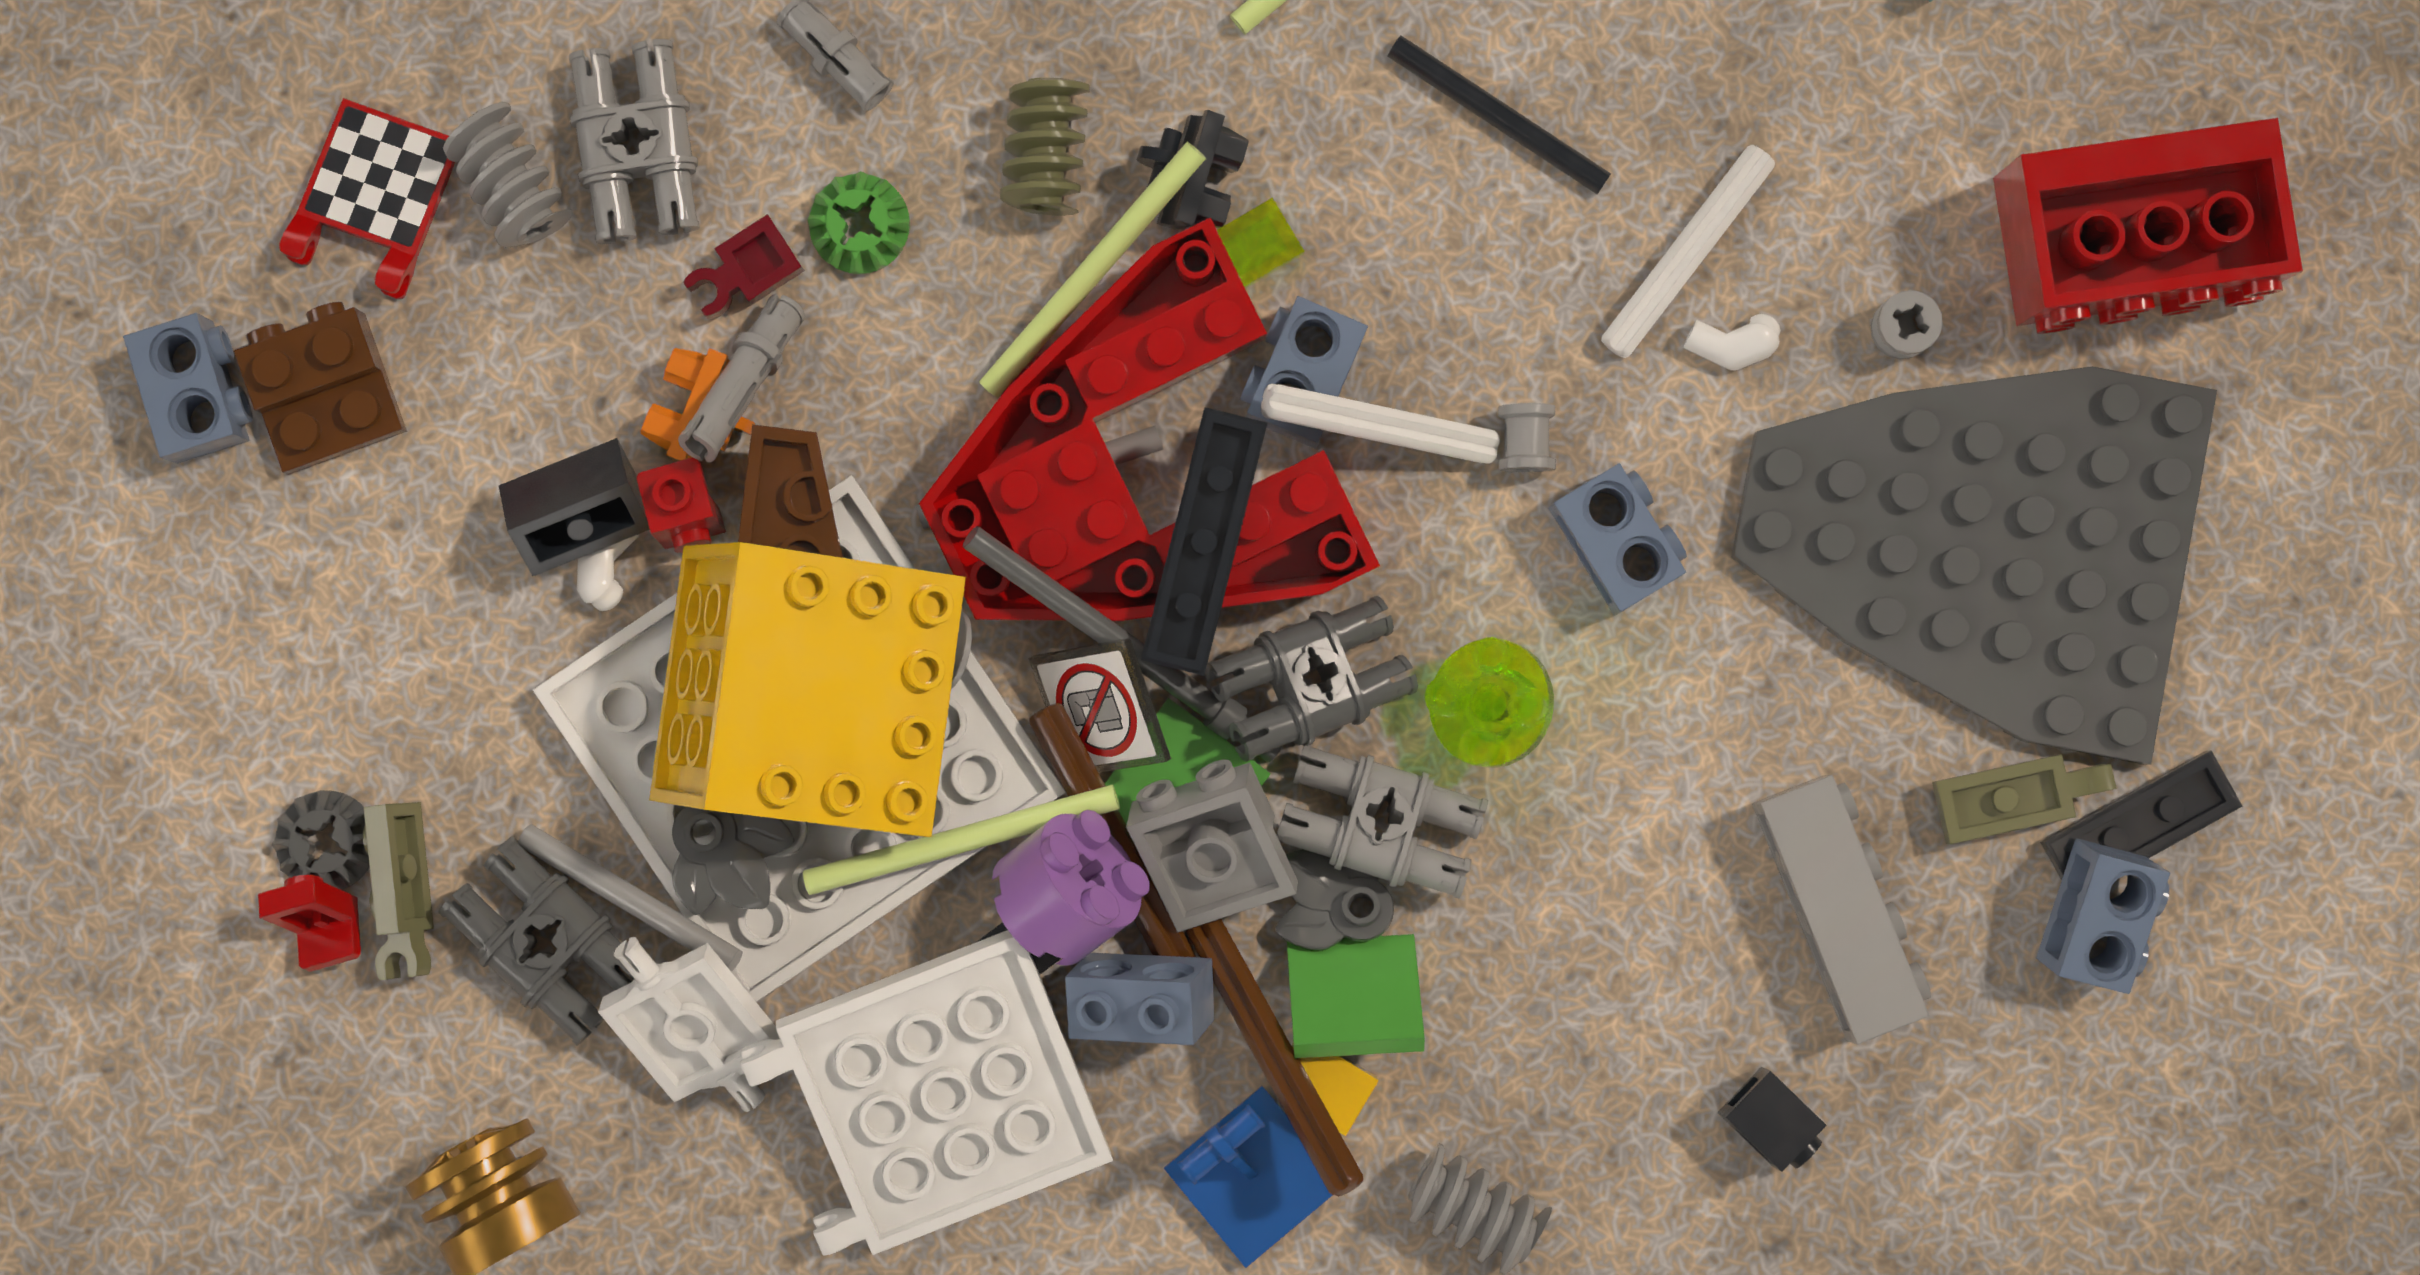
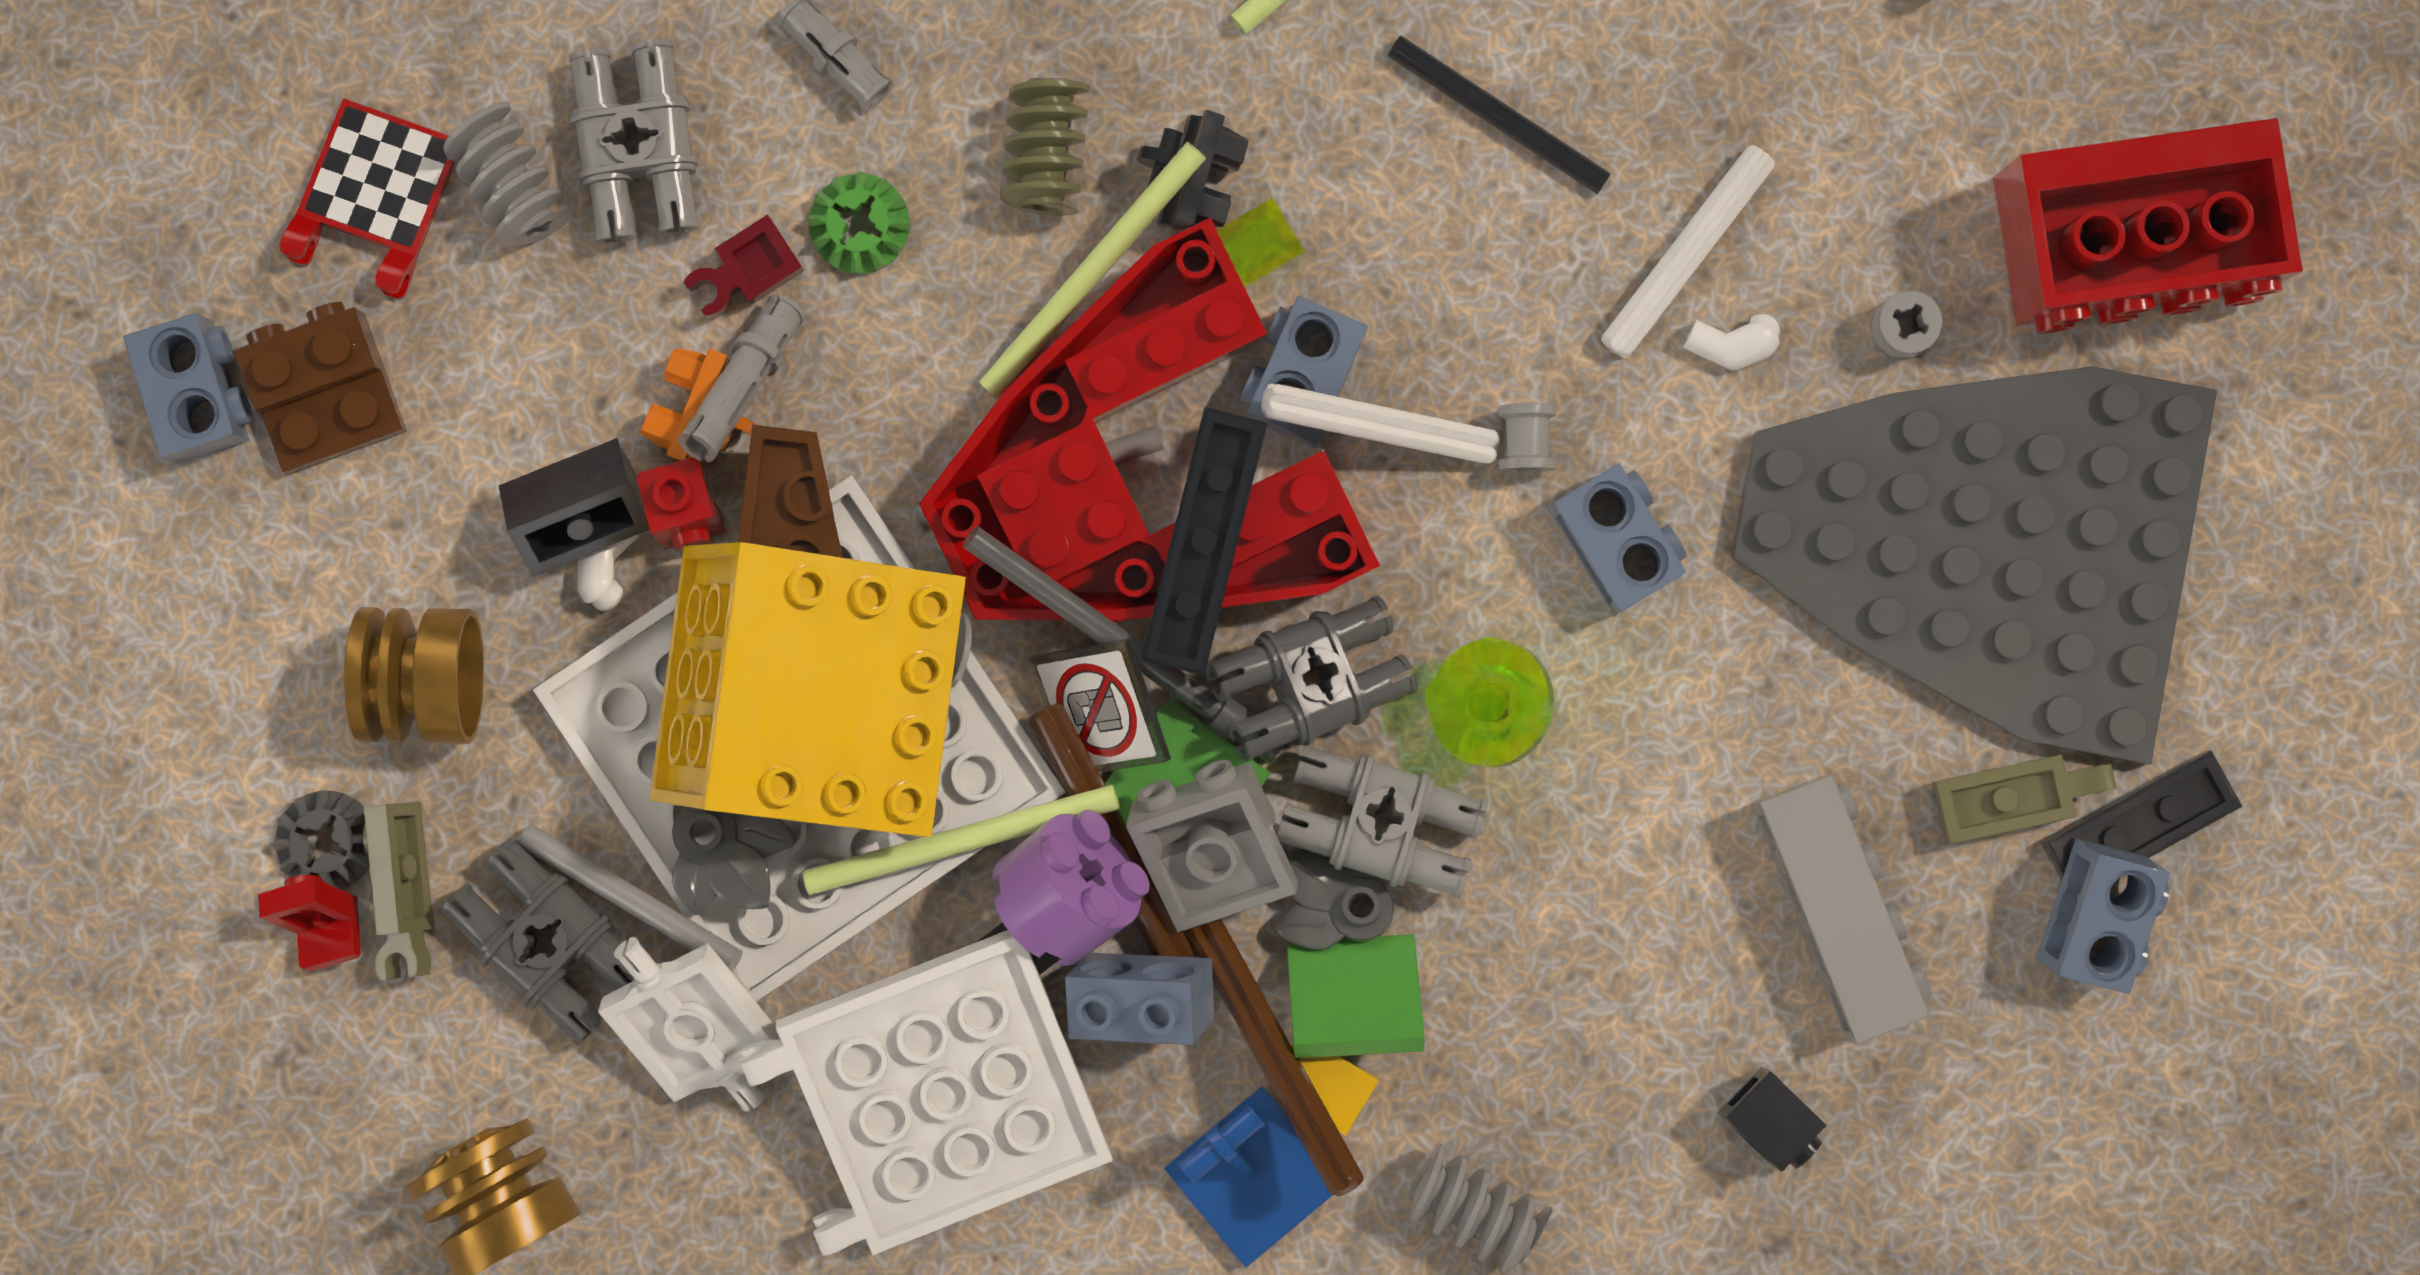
(403, 675): none -> pearl gold wheel

